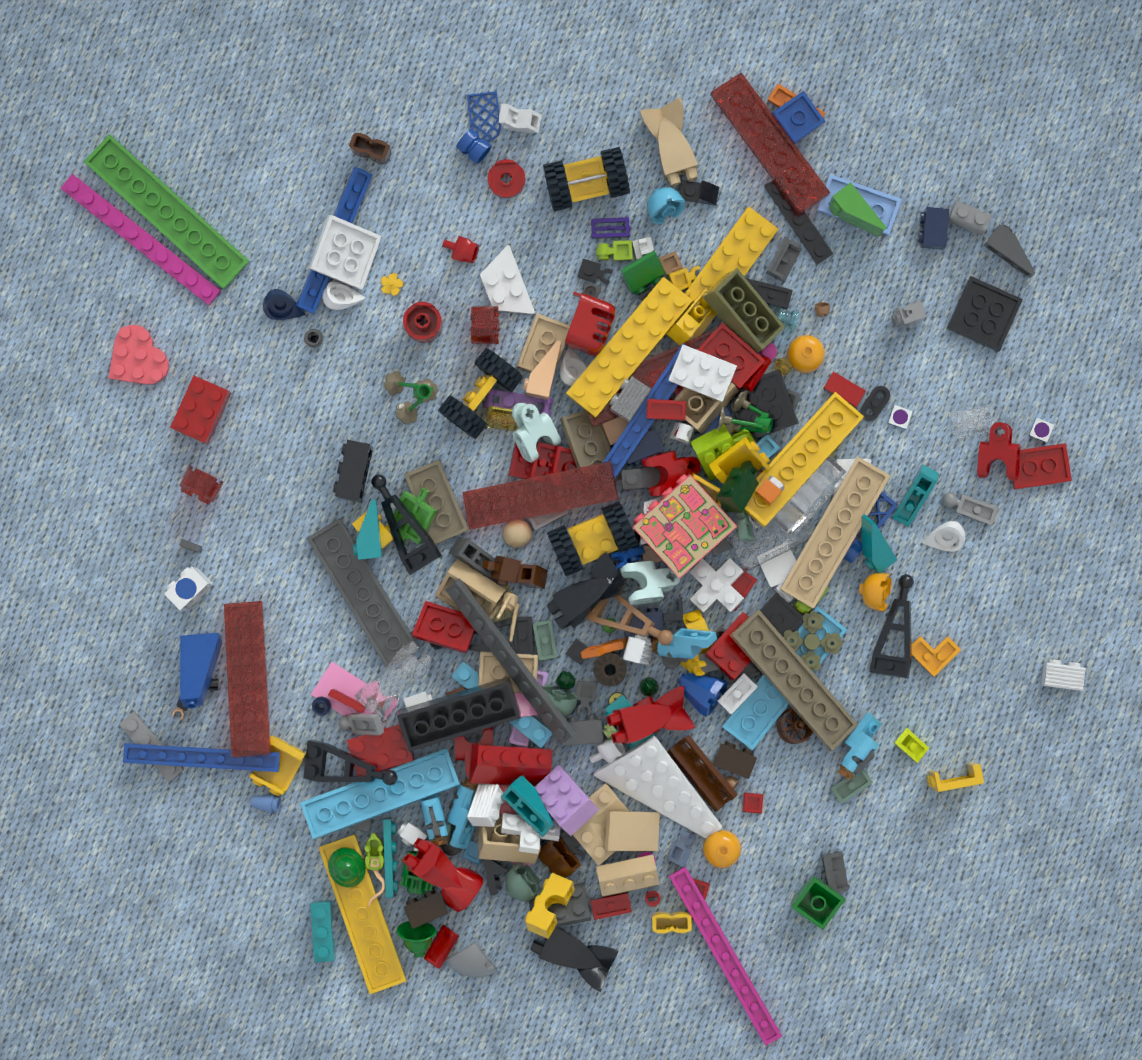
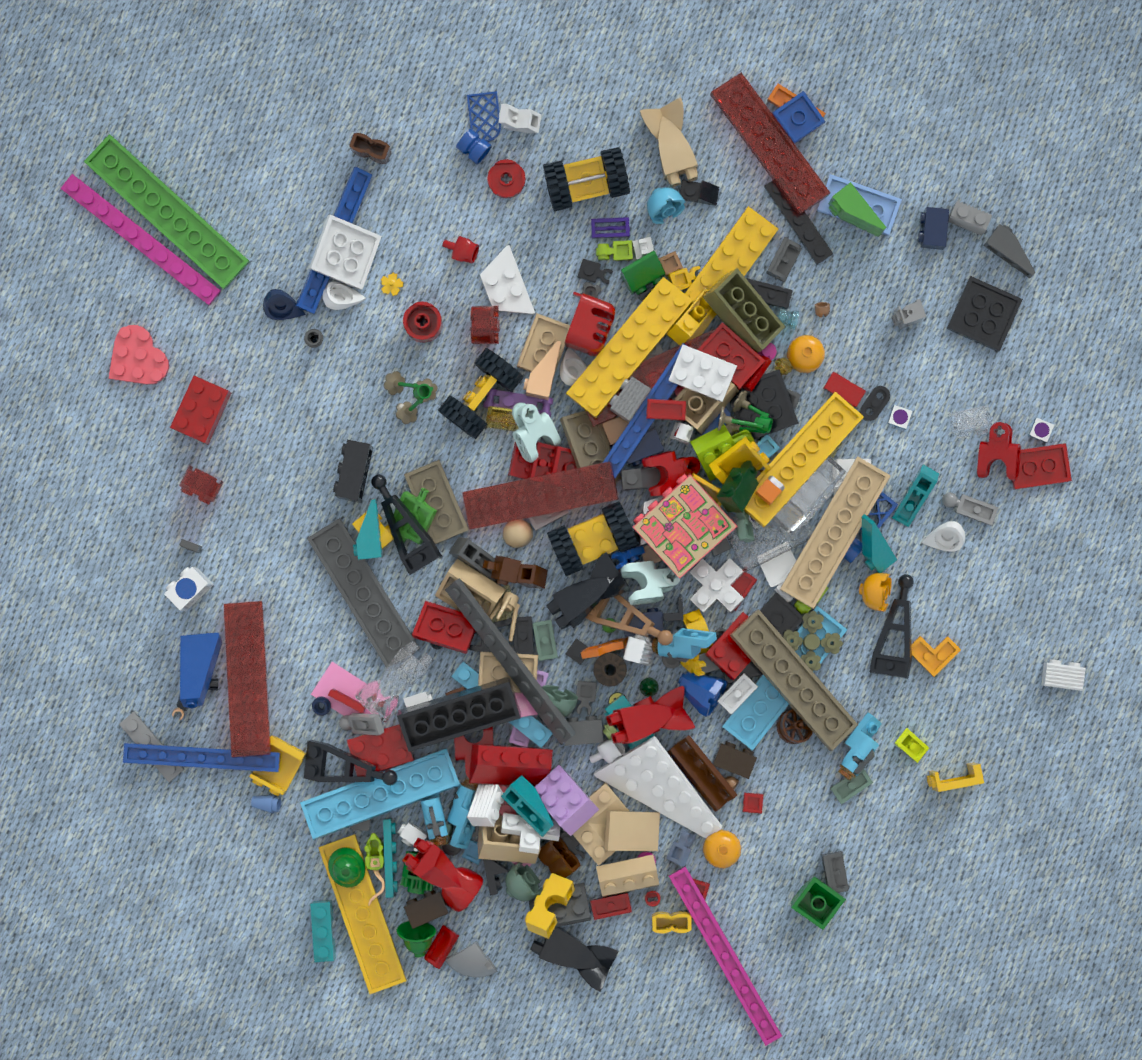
(565, 680): dark green plate -> none

